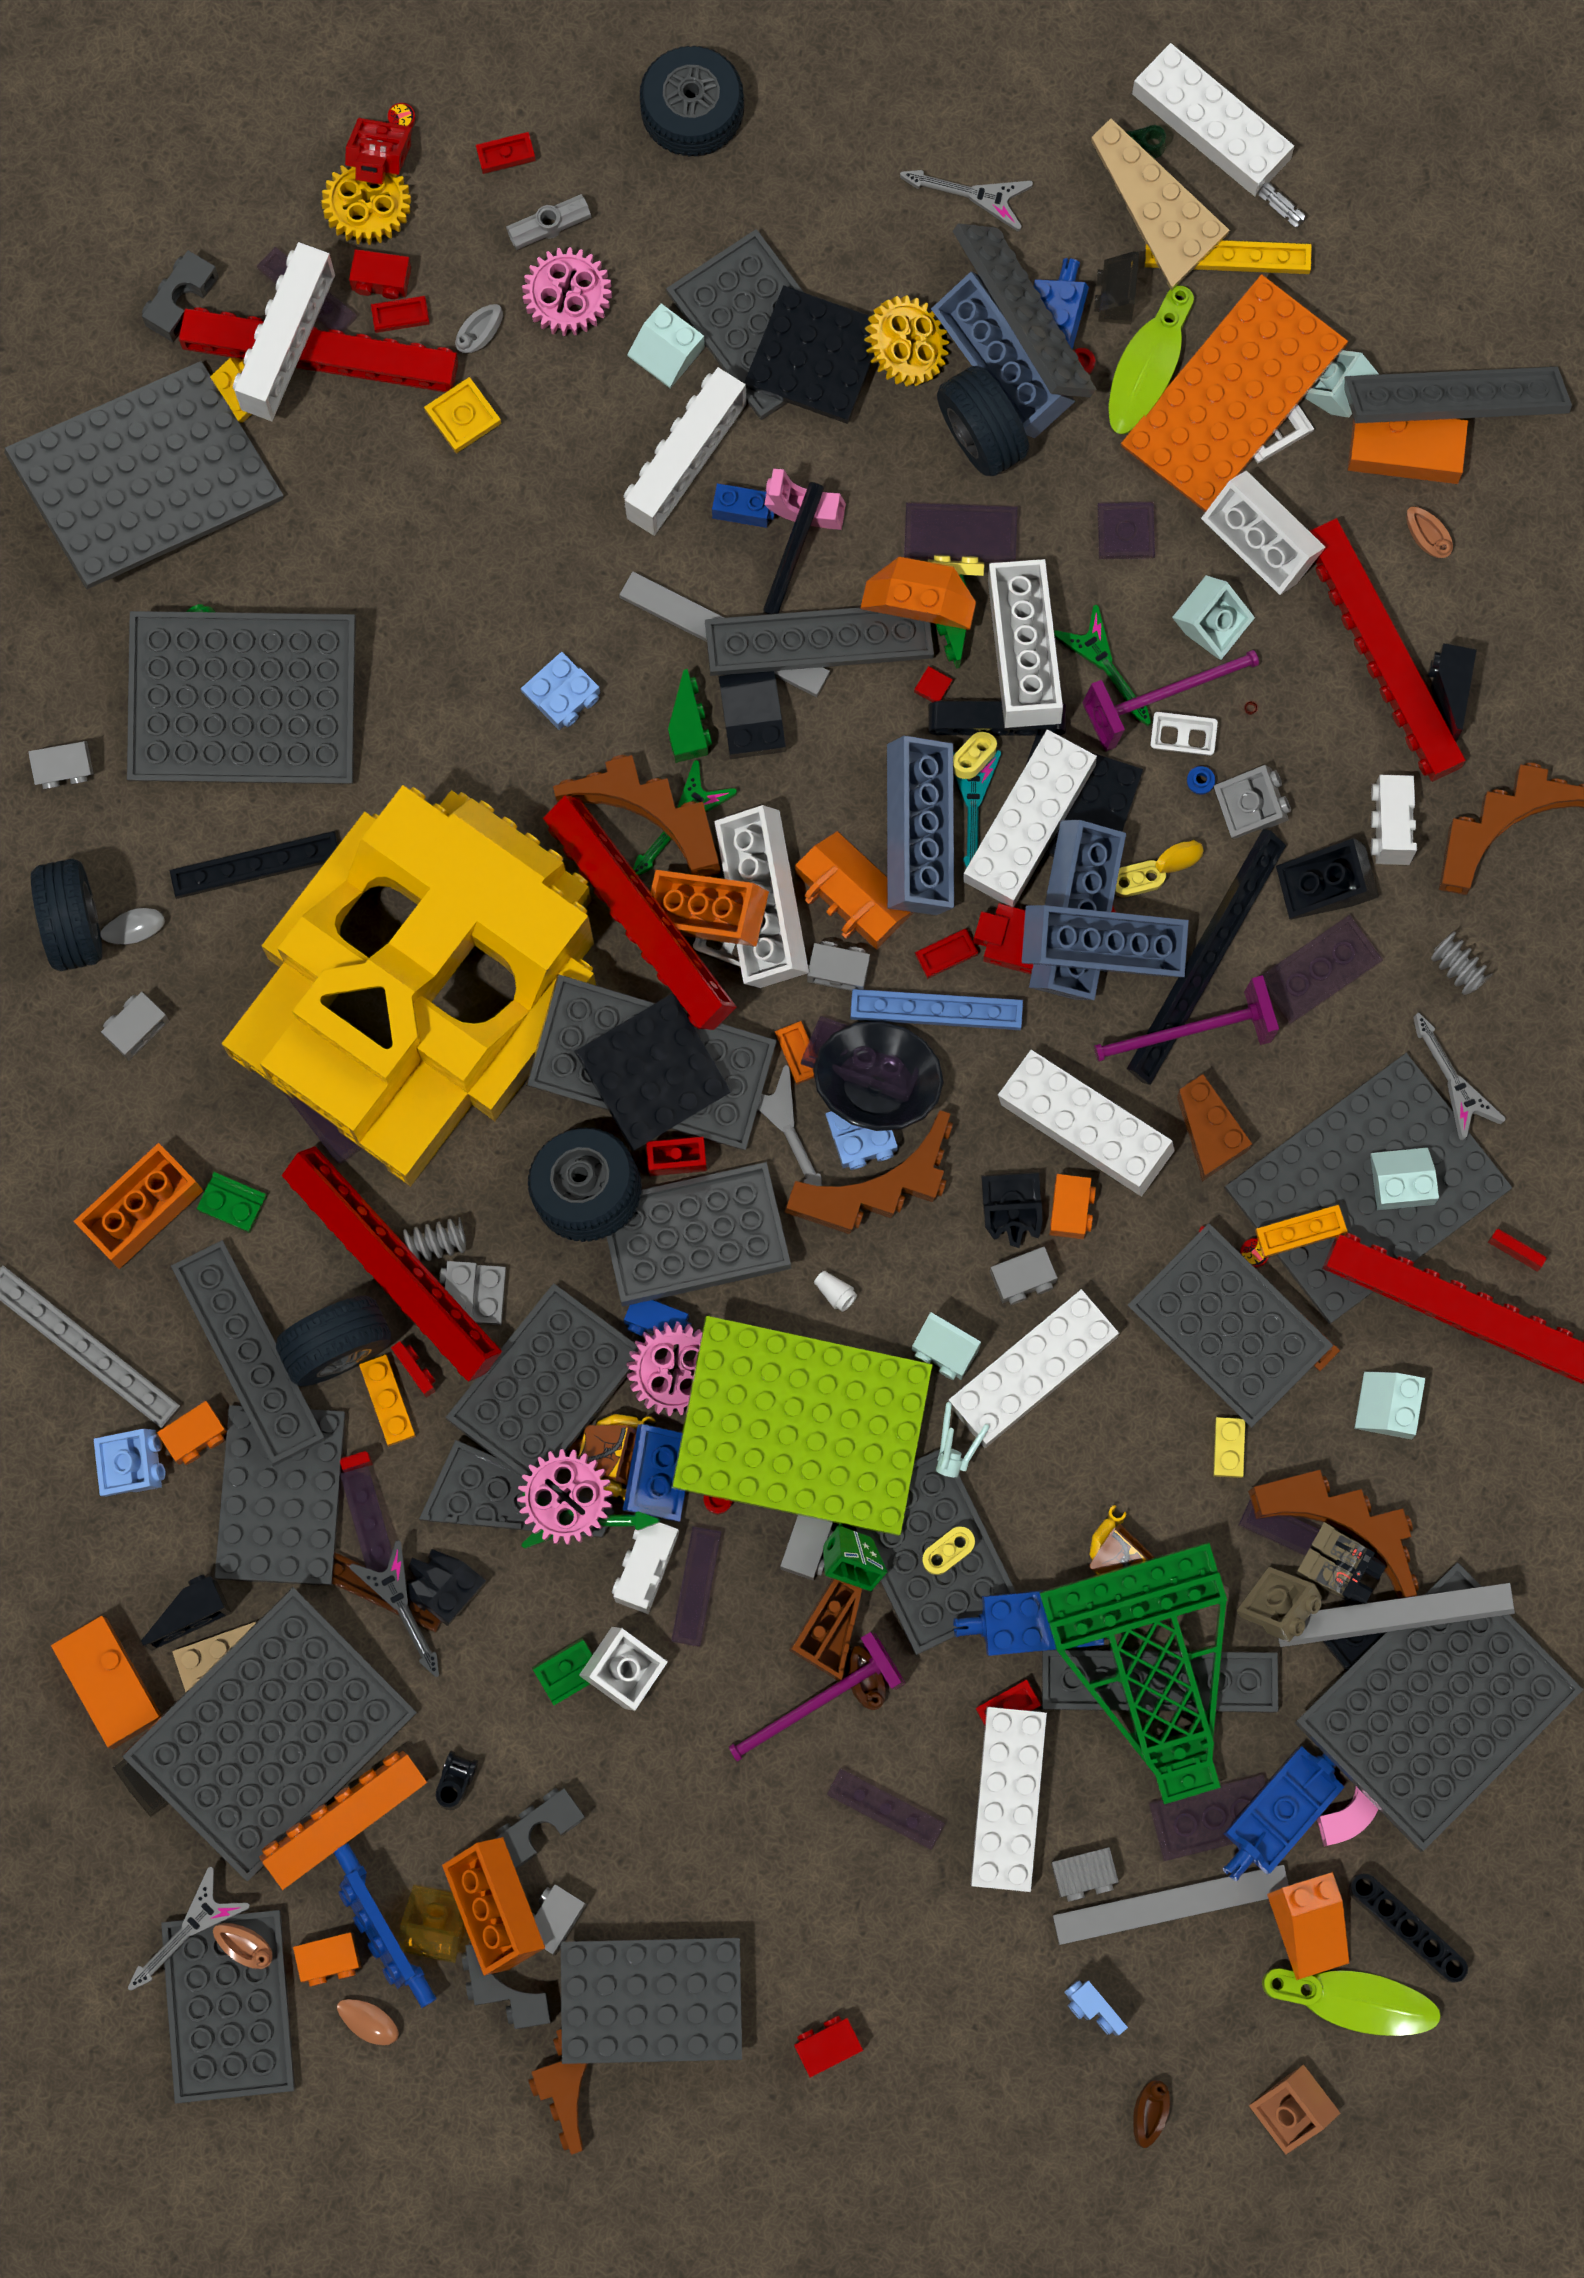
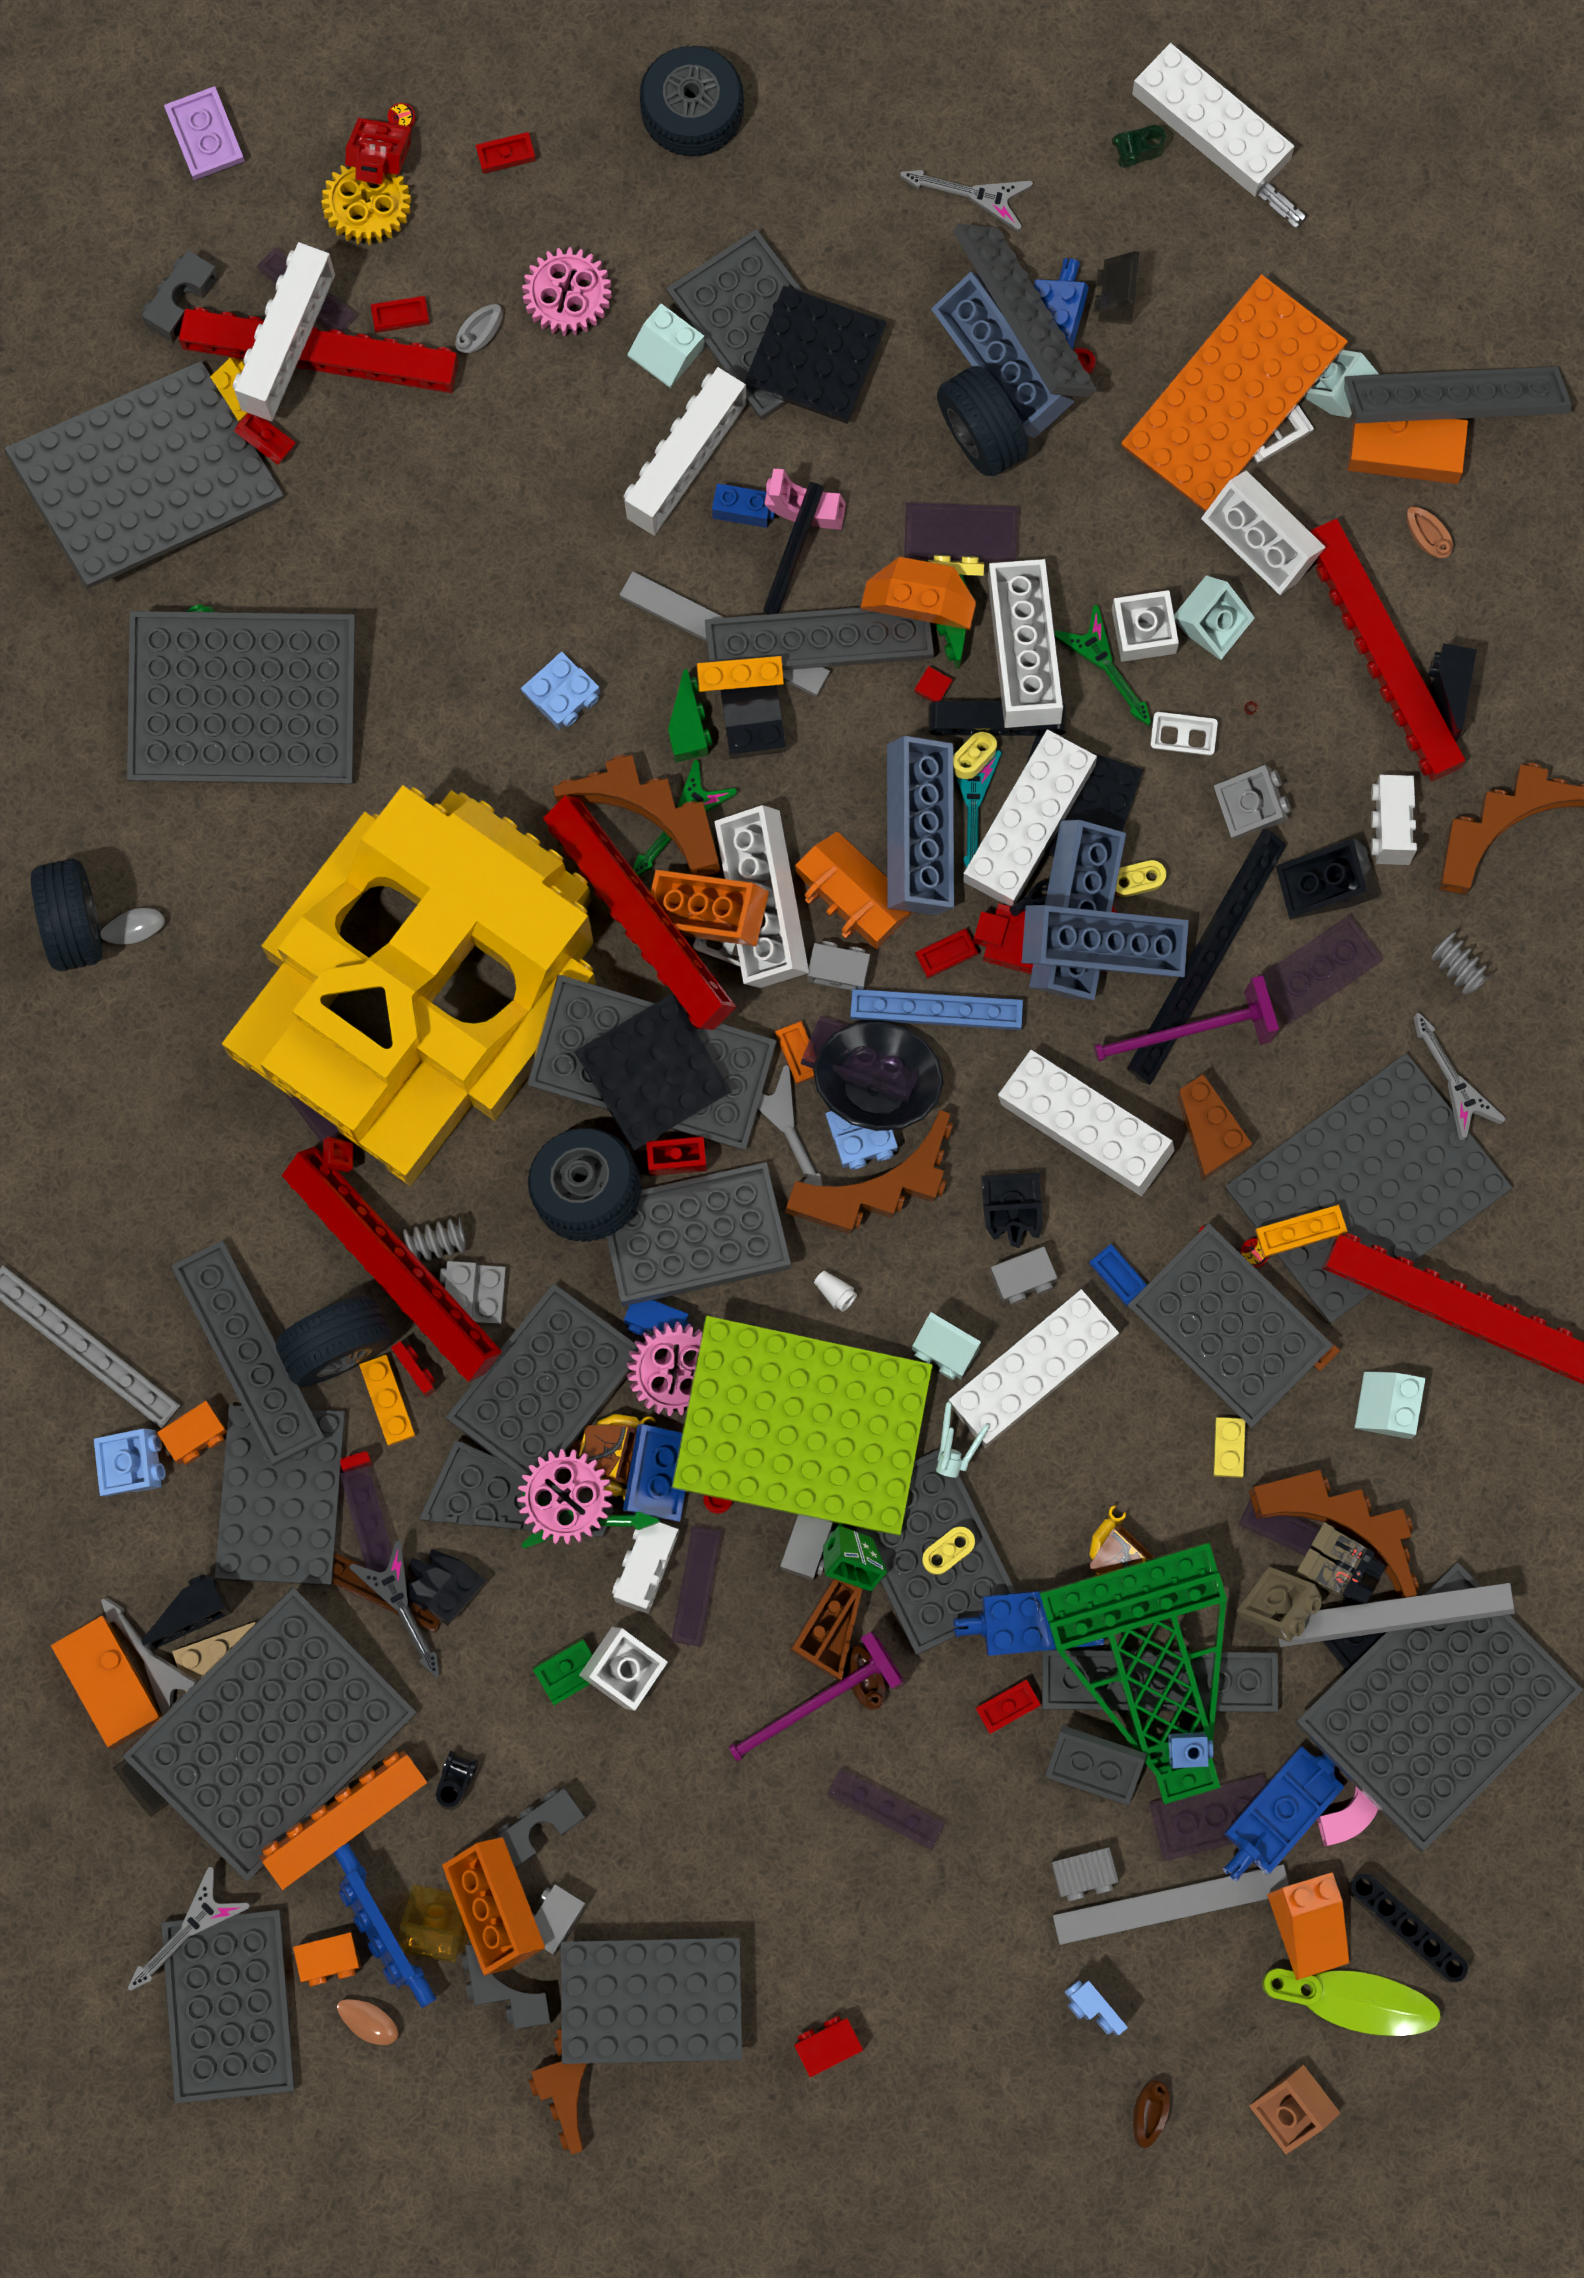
(61, 763): light grey brick -> none
(134, 1025): light grey brick -> none
(138, 1205): orange brick -> none
(162, 1674): none -> light grey piece
(204, 133): none -> lavender plate
(231, 1202): green plate -> none
(243, 1945): nougat arm -> none
(253, 865): black tile -> none
(265, 437): none -> red plate
(338, 1154): none -> red tile
(380, 274): red brick -> none
(462, 415): yellow plate -> none
(564, 214): light grey piece -> none
(740, 673): none -> light orange plate
(906, 341): yellow gear -> none
(1008, 1799): white brick -> none
(1020, 906): none -> black piece
(1071, 1206): orange brick -> none
(1095, 1765): none -> dark grey plate
(1105, 715): magenta tile -> none
(1118, 1274): none -> blue tile
(1126, 530): clear purple tile -> none
(1145, 626): none -> white brick
(1148, 363): lime plant -> none
(1165, 212): tan wing -> none
(1179, 857): yellow arm -> none
(1189, 1750): none -> medium blue brick
(1196, 787): blue plate -> none
(1252, 257): yellow plate -> none
(1404, 1179): light aqua slope -> none
(1517, 1250): red tile -> none

